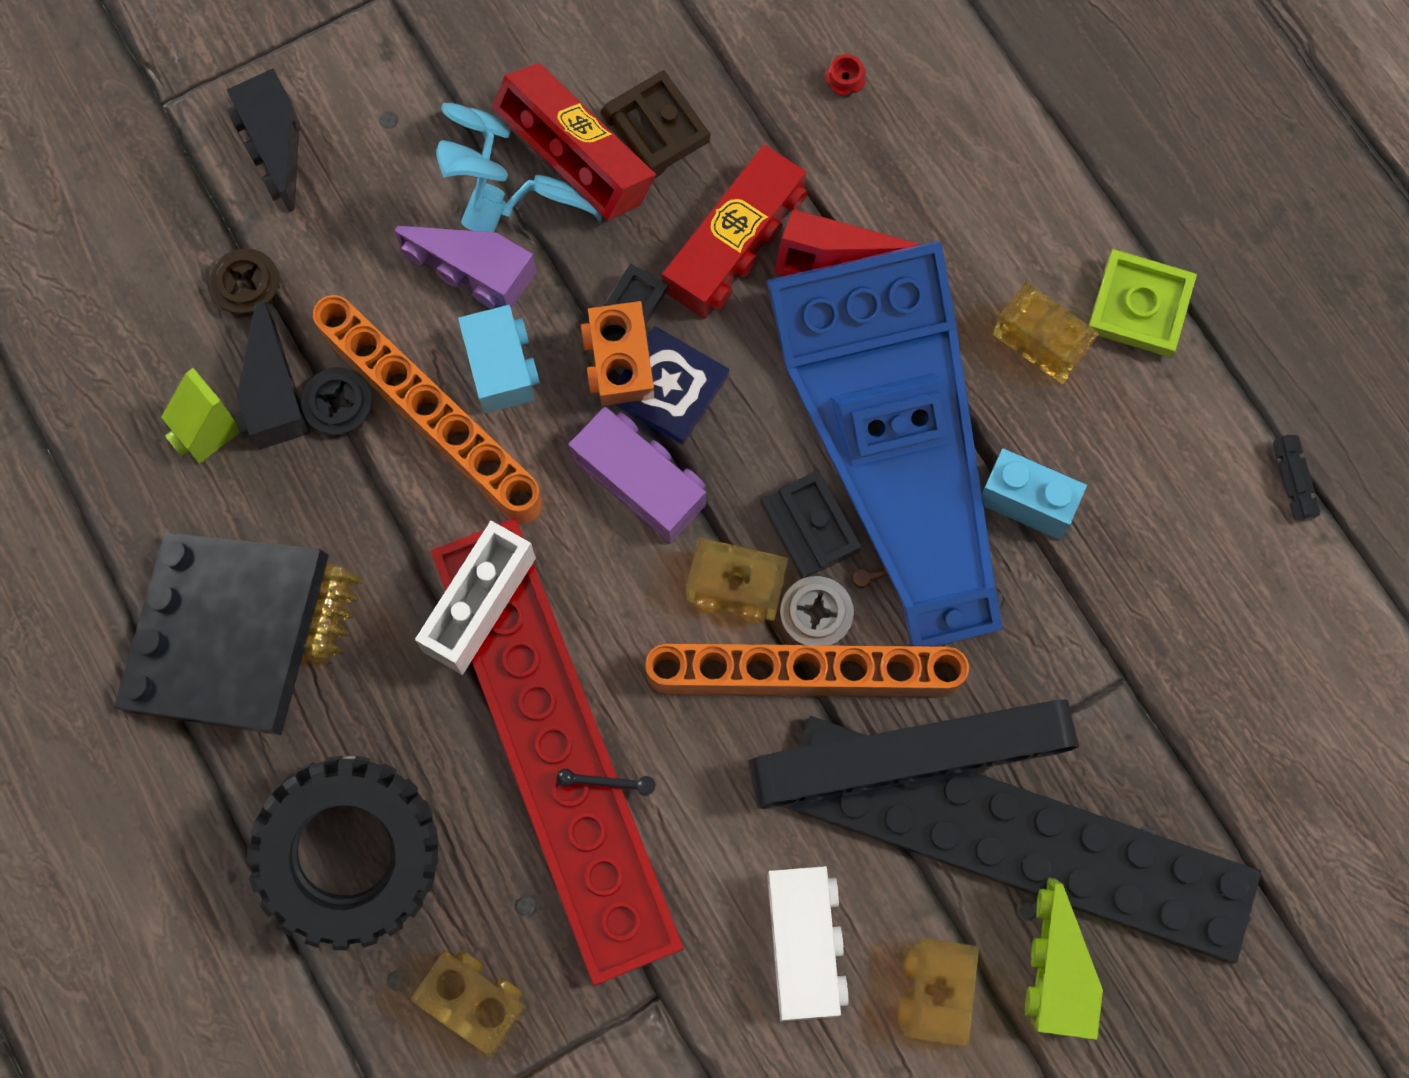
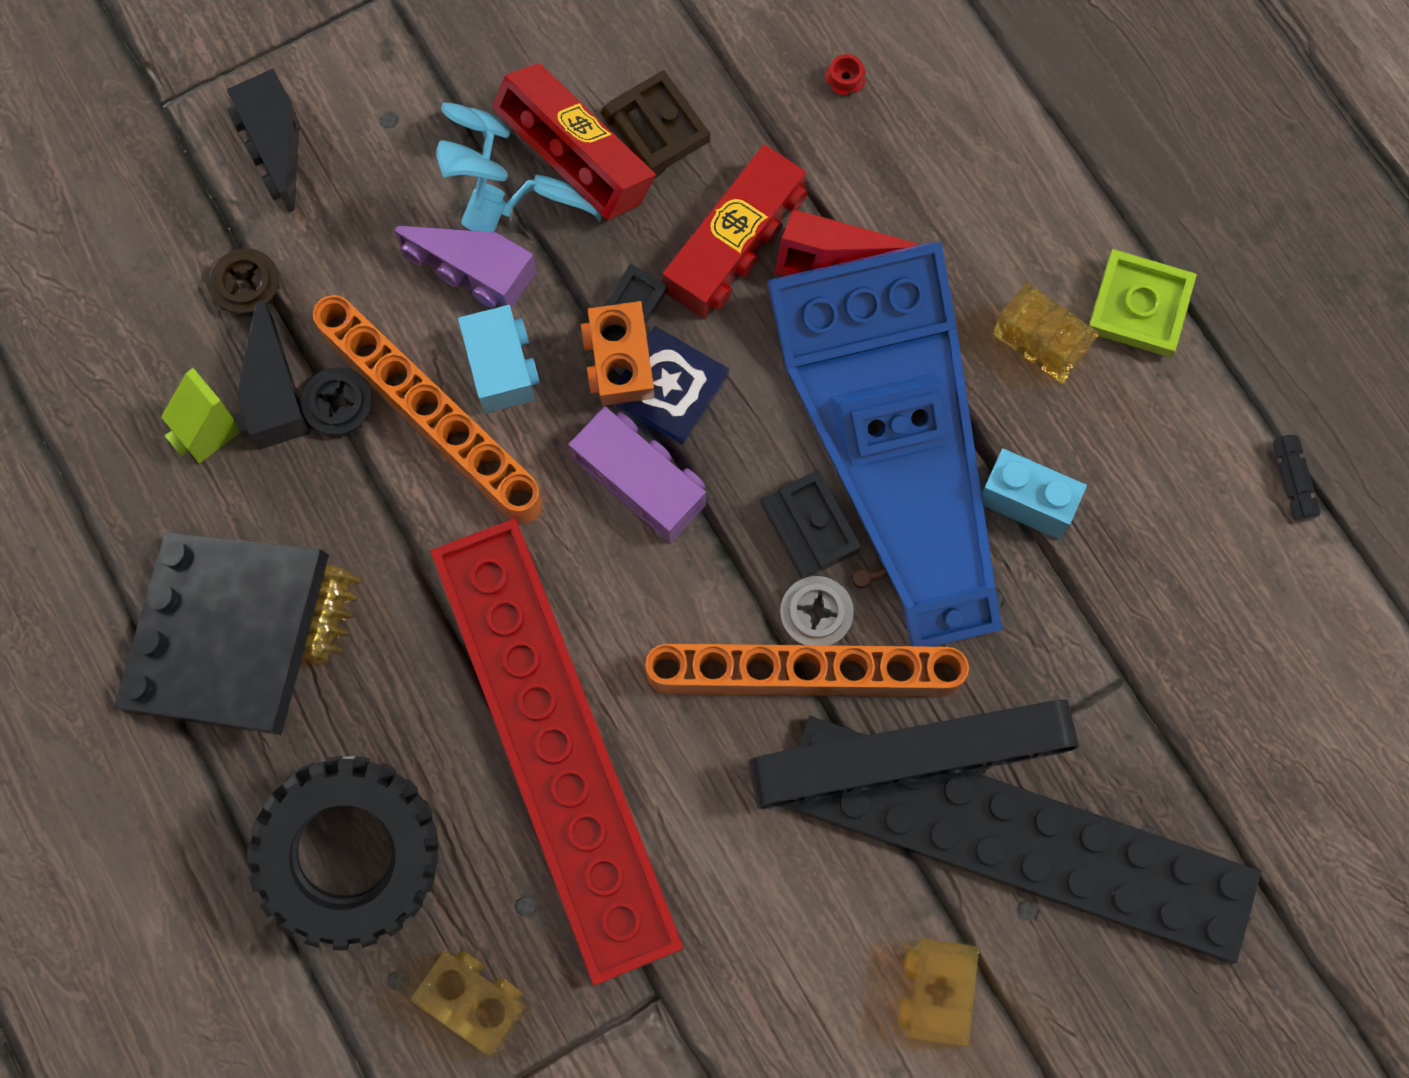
(476, 597): white brick -> none
(644, 786): black hinge -> none
(714, 569): clear yellow brick -> none
(806, 944): white brick -> none
(1066, 984): lime slope -> none

